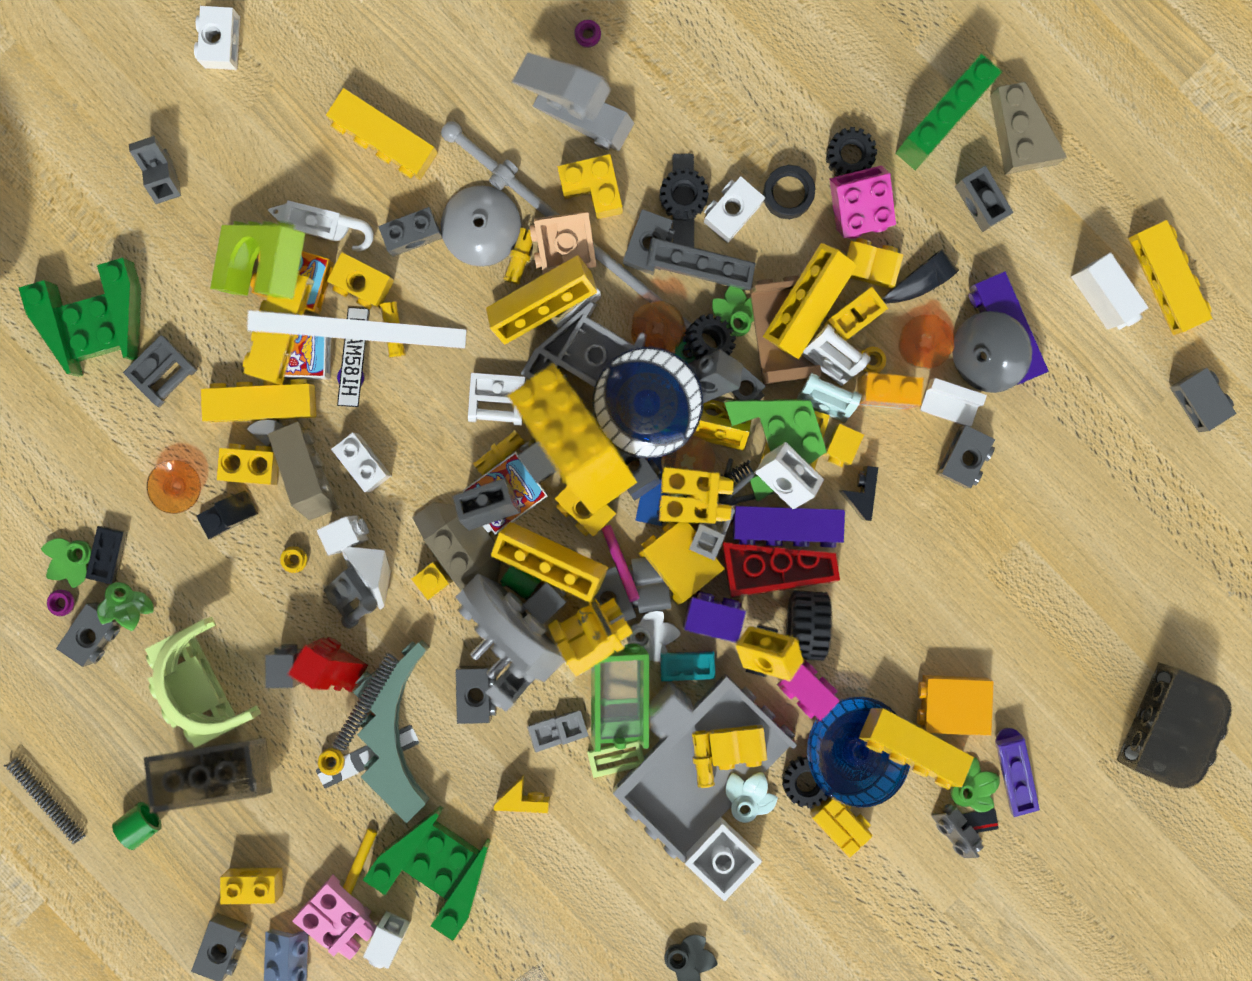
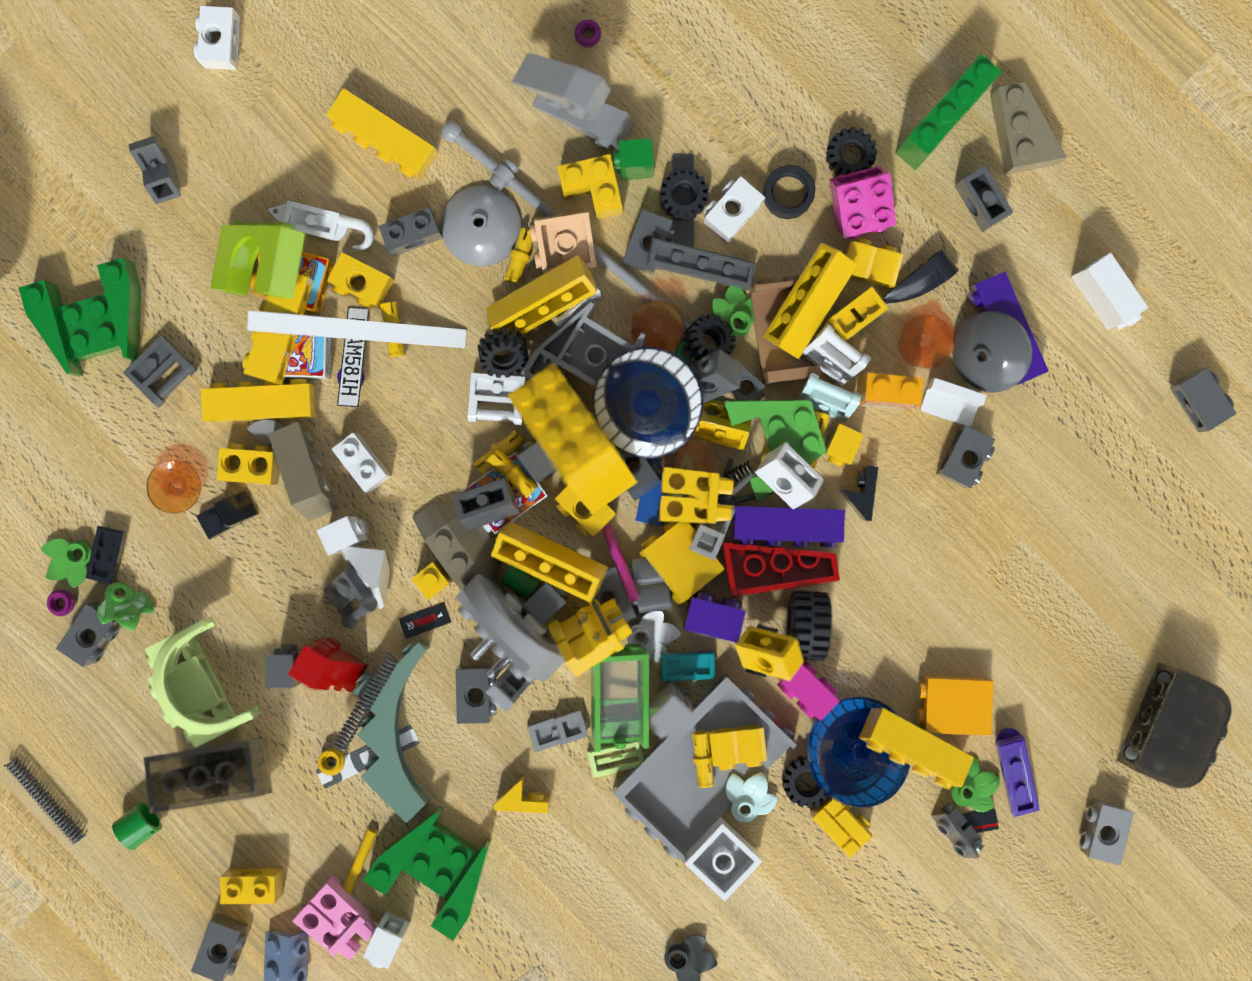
(286, 562): yellow plate -> none
(424, 620): none -> black sticker
(499, 342): none -> black tyre
(512, 473): none -> yellow pin
(634, 159): none -> green brick
(880, 356): yellow plate -> none
(1112, 845): none -> light grey brick
(1170, 277): yellow brick -> none

